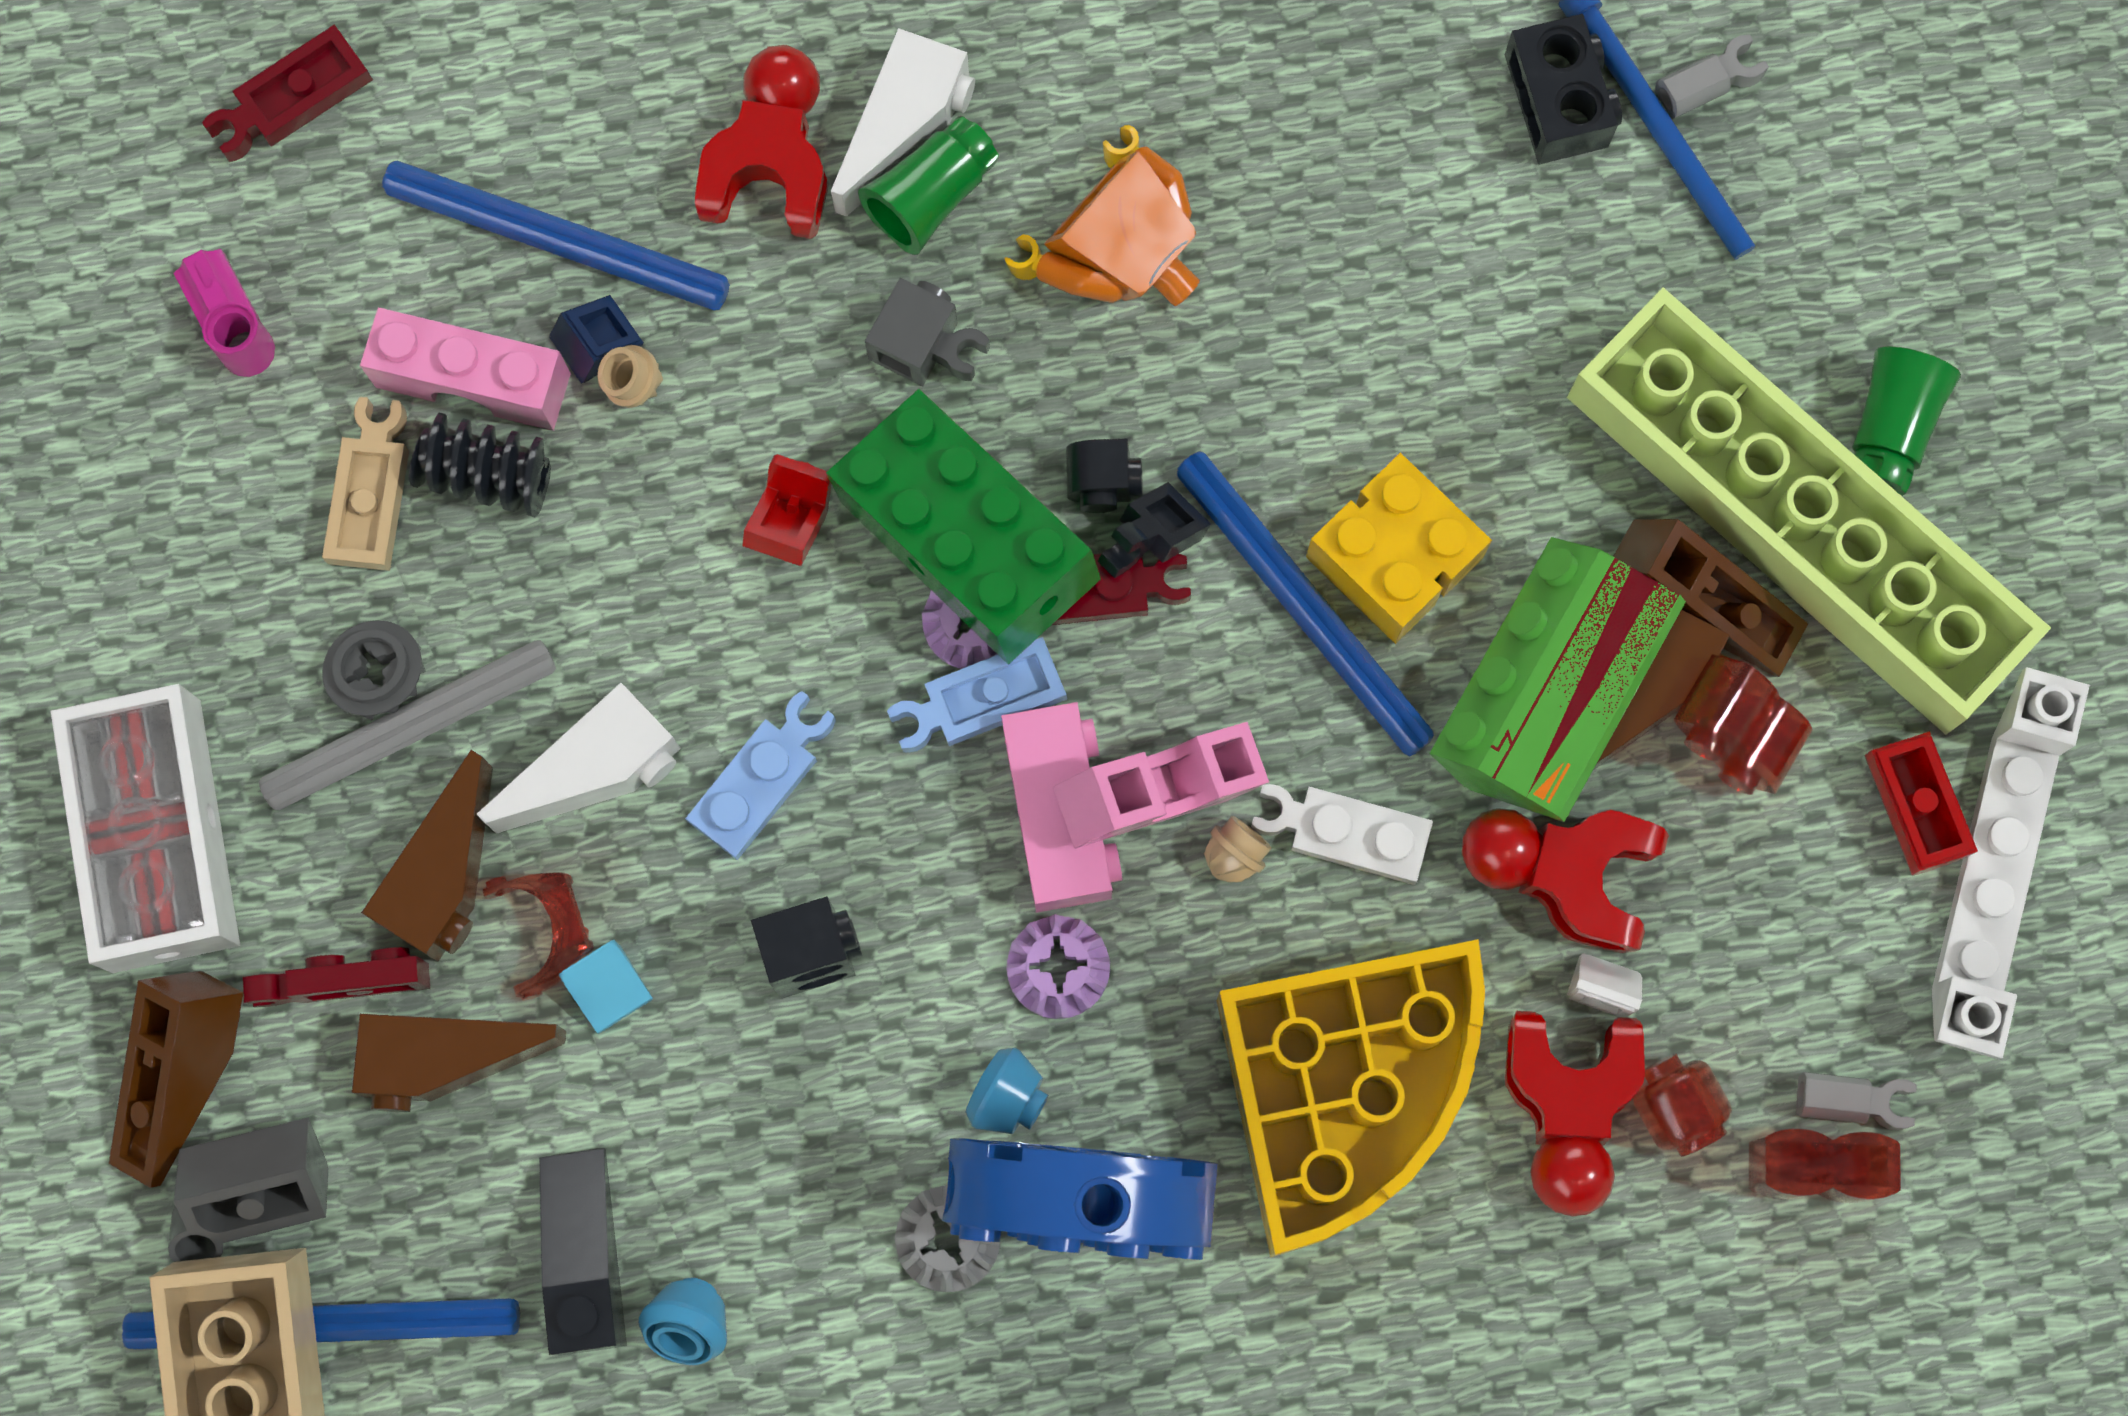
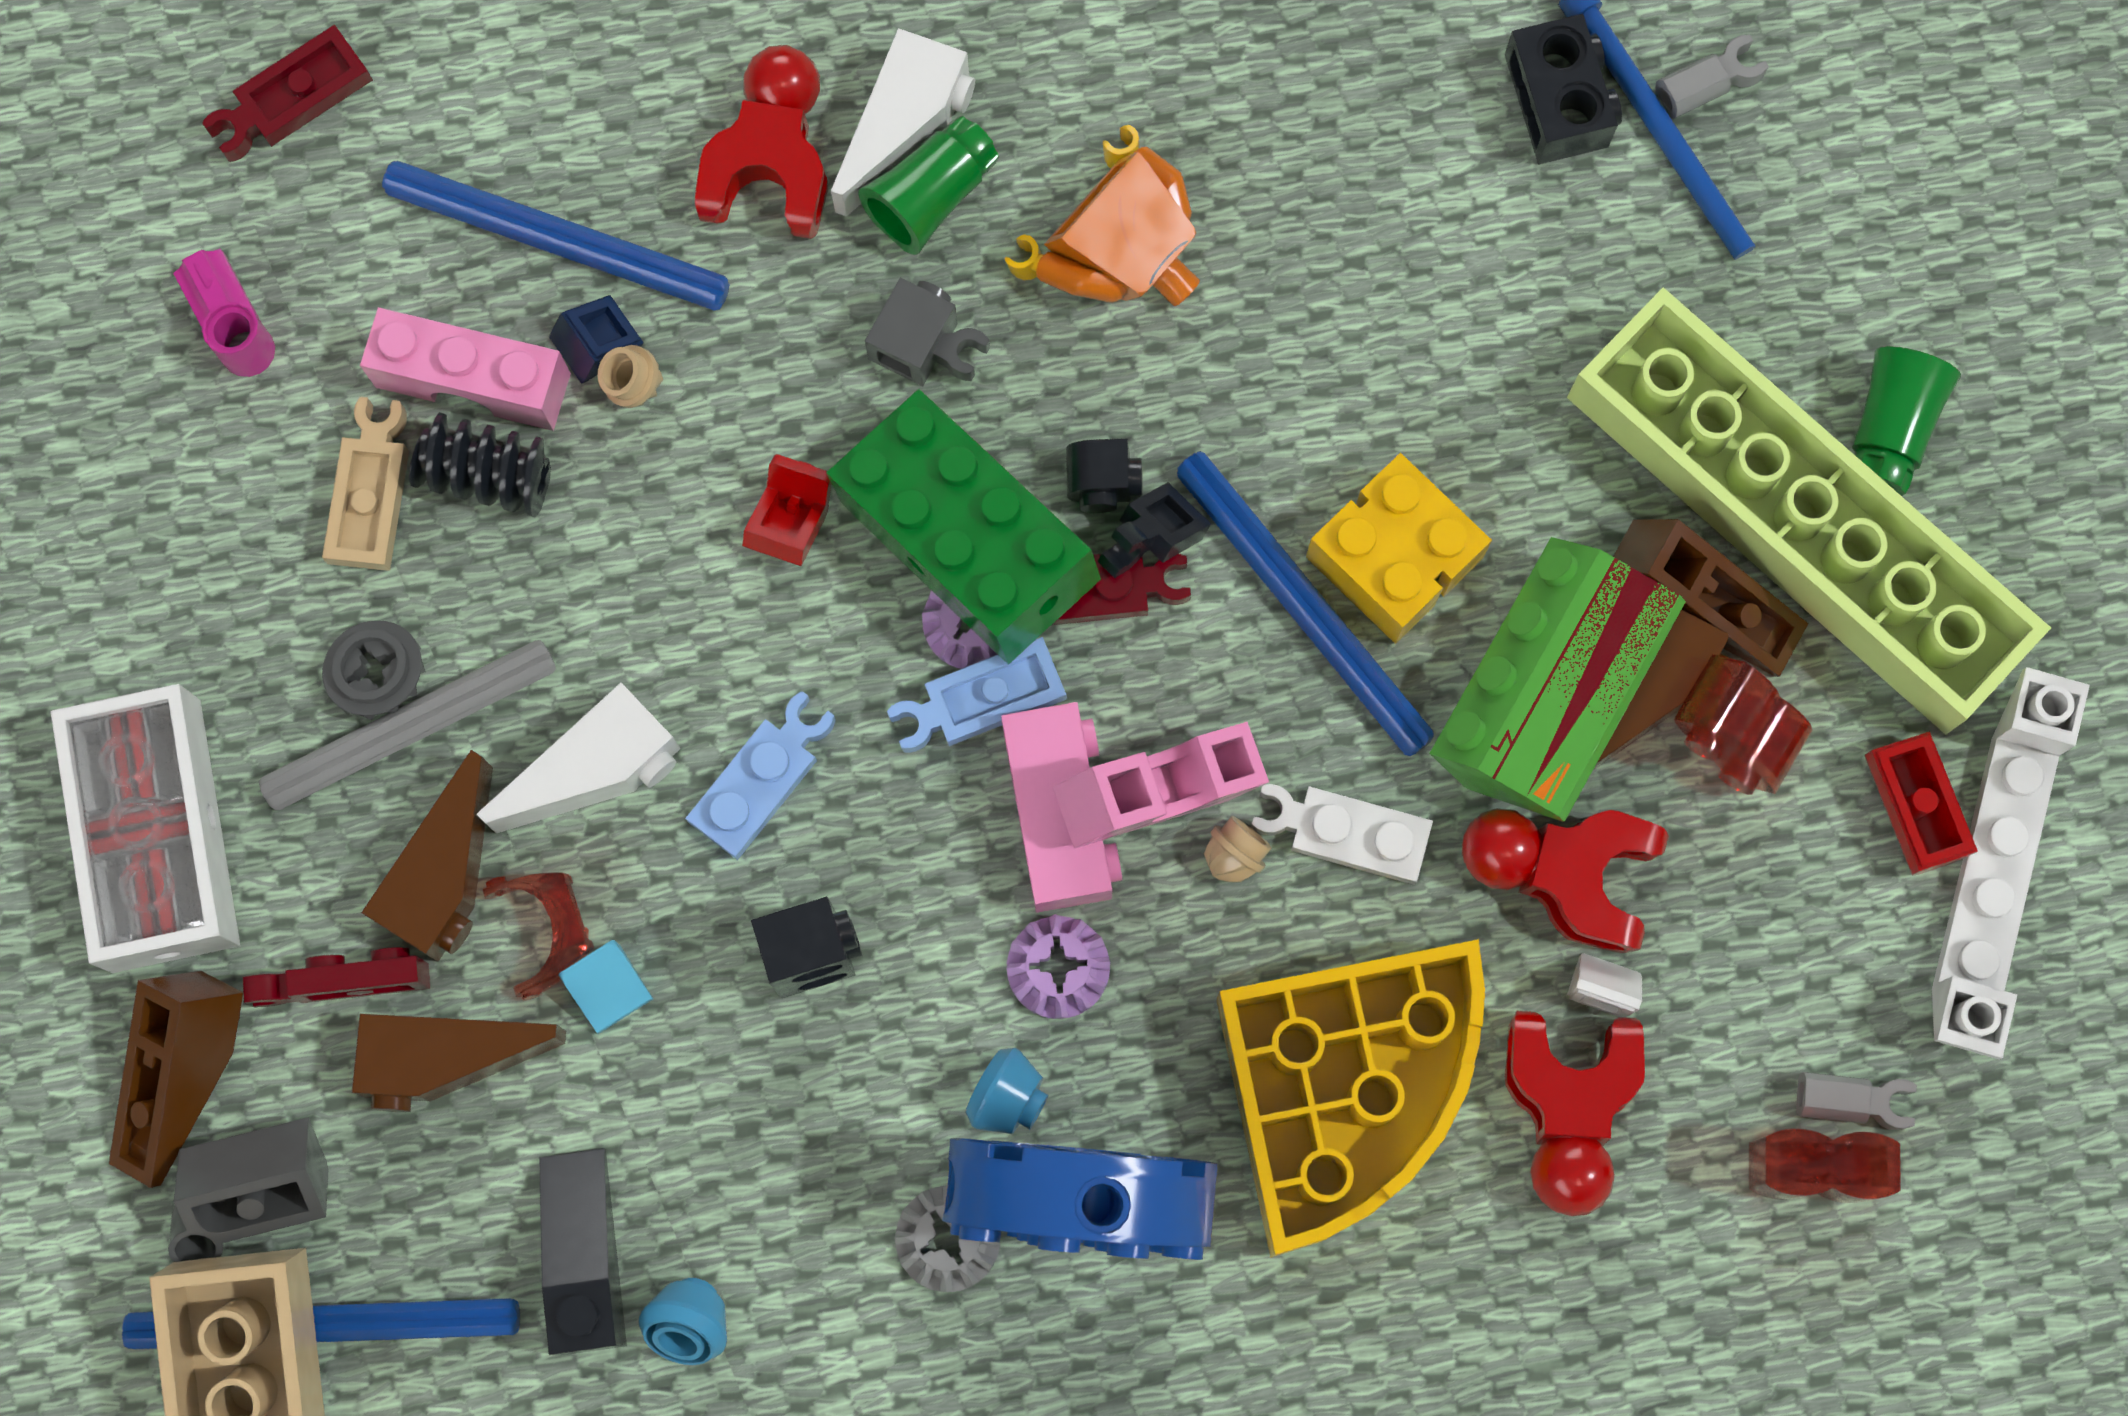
(1682, 1105): clear red head -> none

